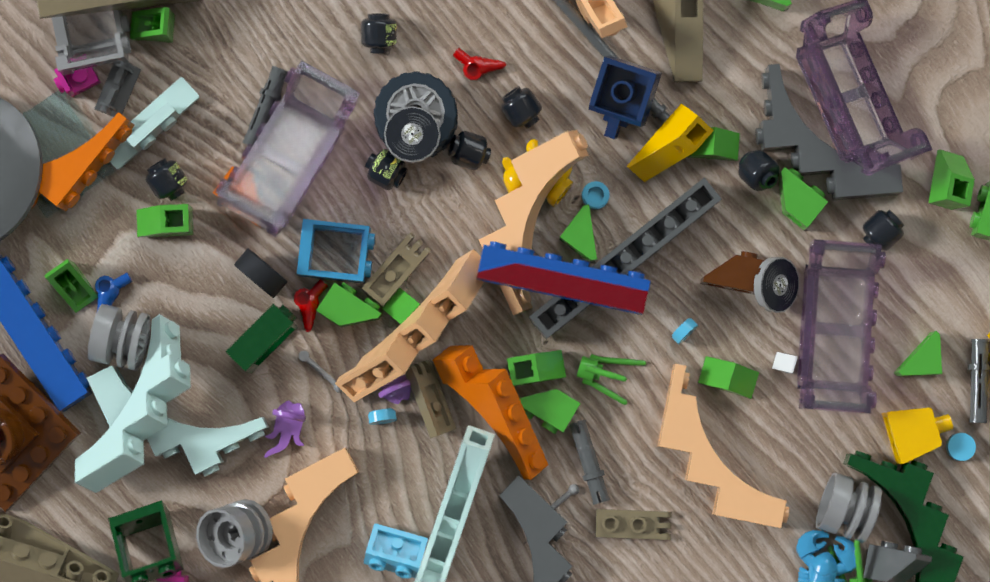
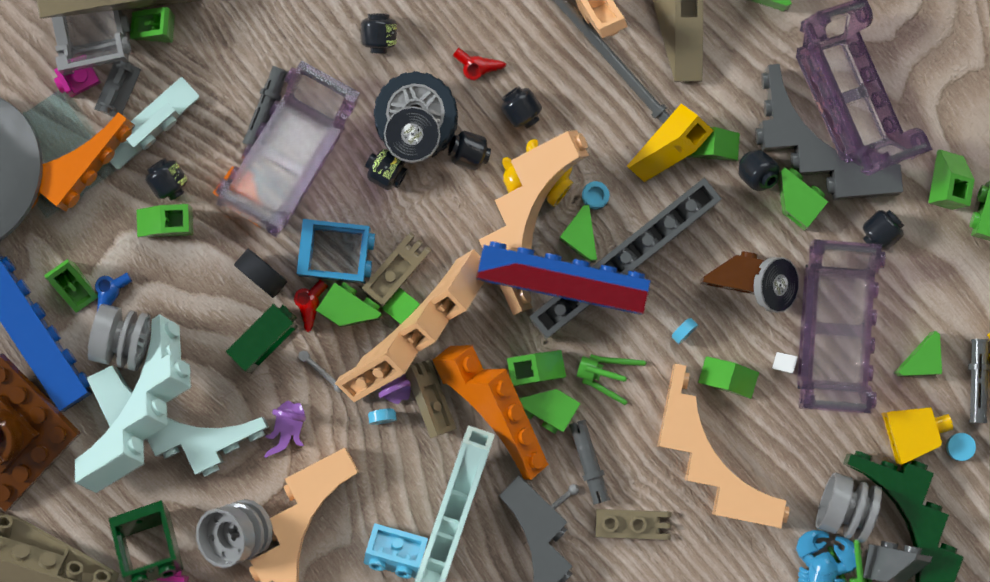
(623, 94): dark blue hinge -> none

